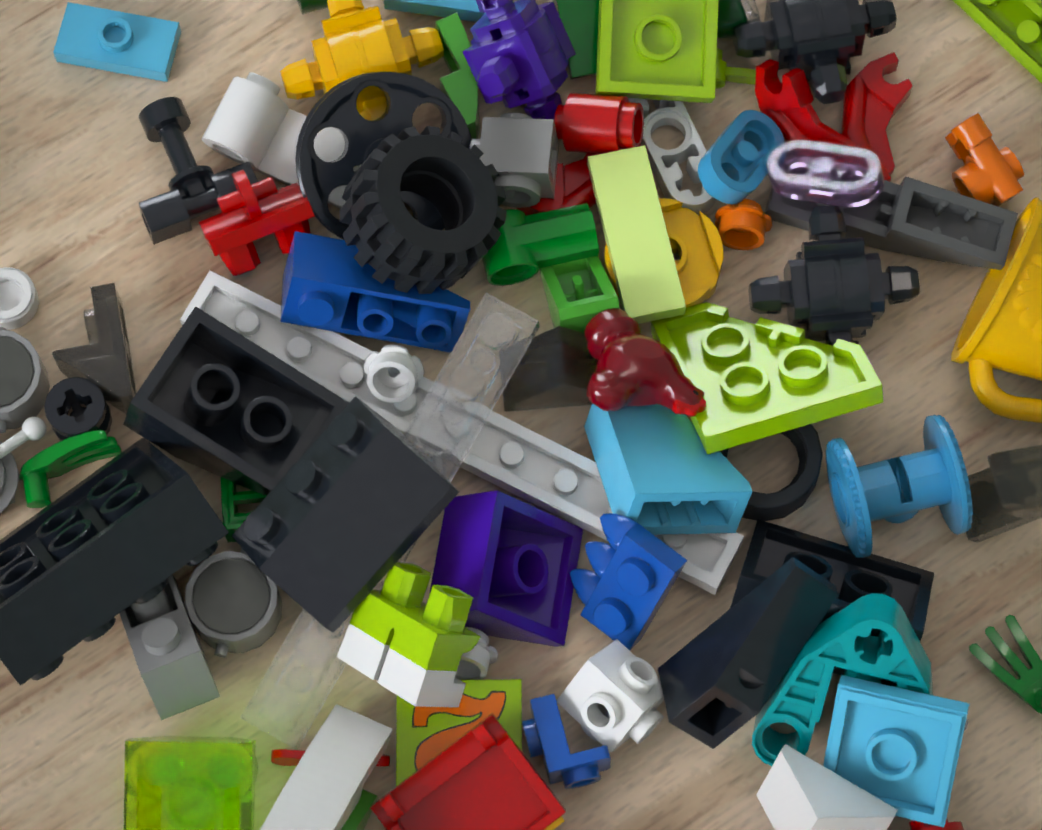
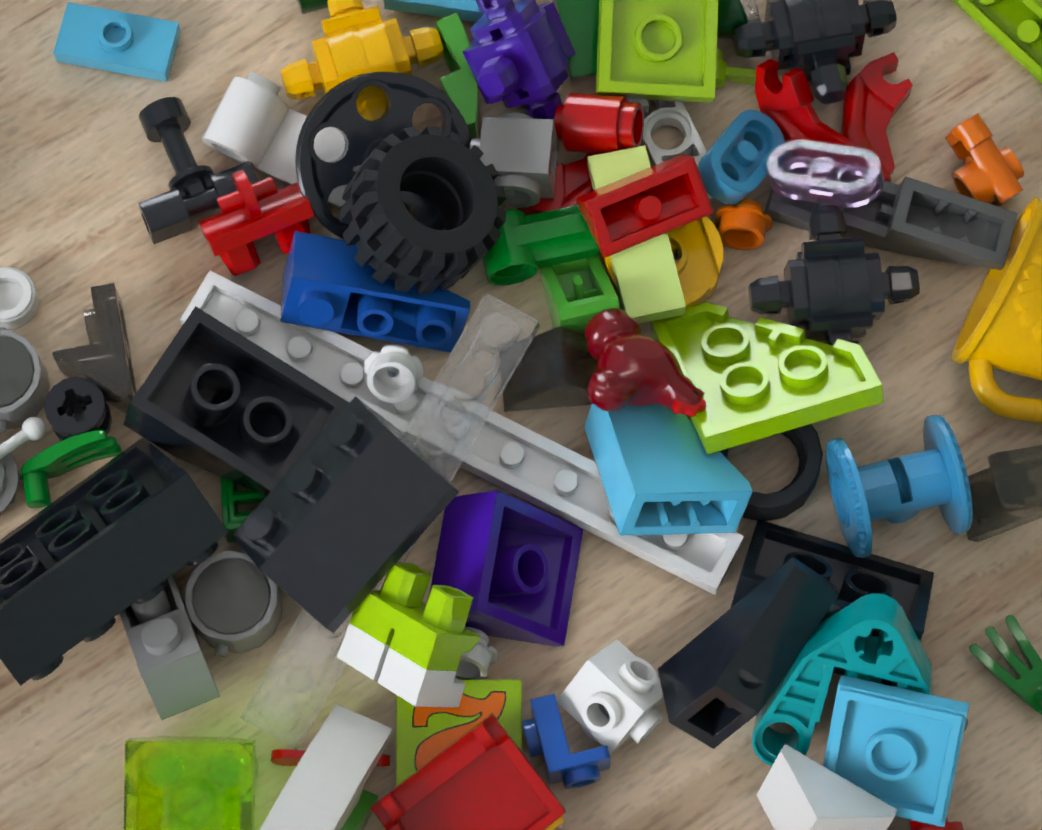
(627, 579): blue plate -> none
(645, 204): none -> red slope

